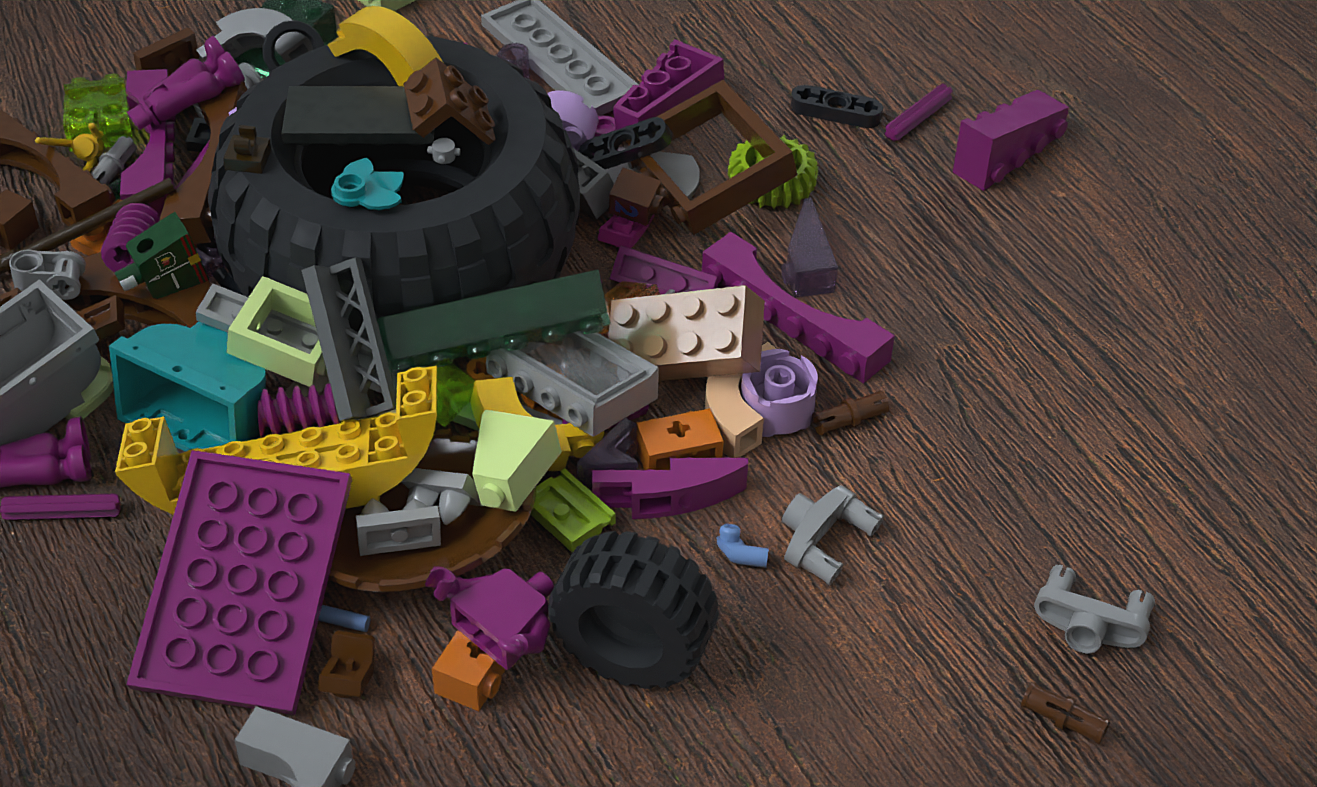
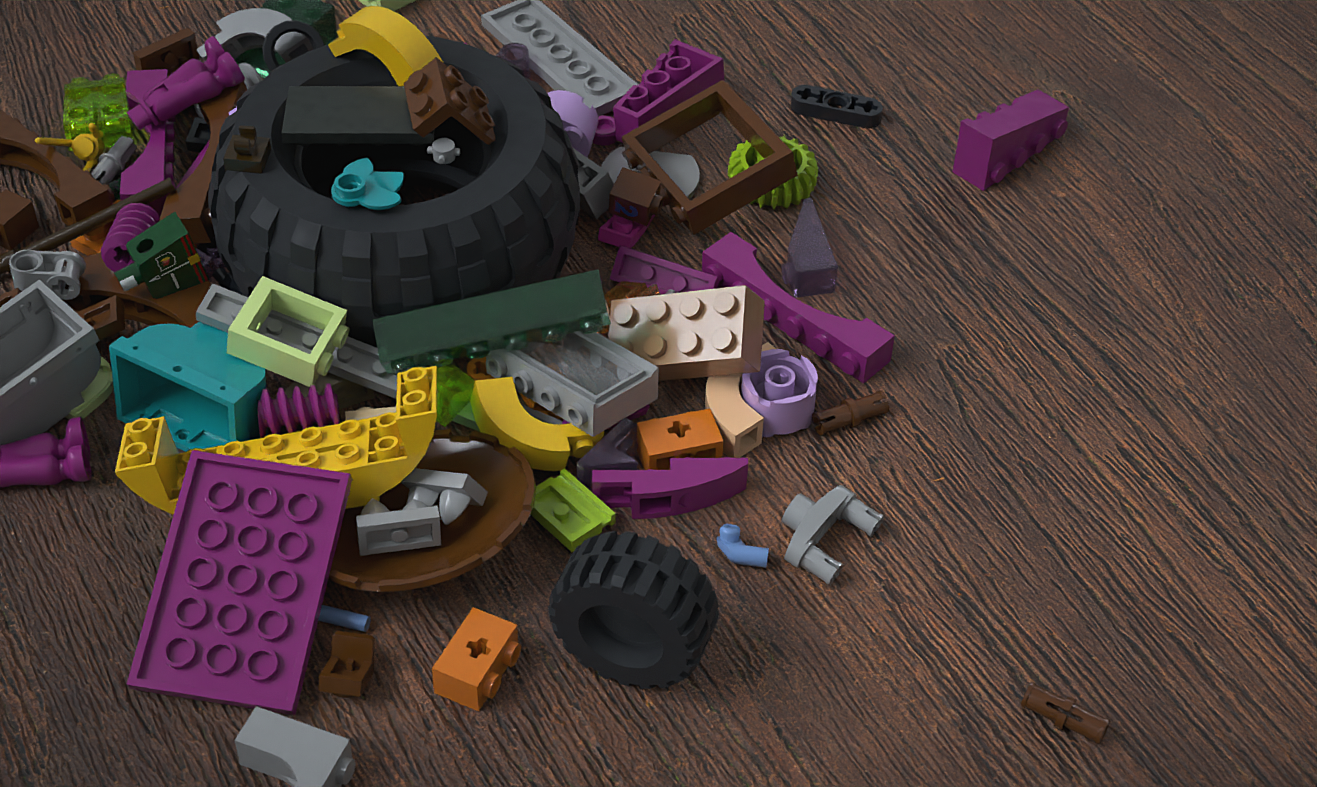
(60, 506): magenta axle -> none
(337, 341): dark grey fence -> none
(498, 611): magenta torso -> none
(512, 457): yellowish green slope -> none
(646, 136): black beam -> none
(918, 112): magenta axle -> none
(1091, 621): light grey connector -> none

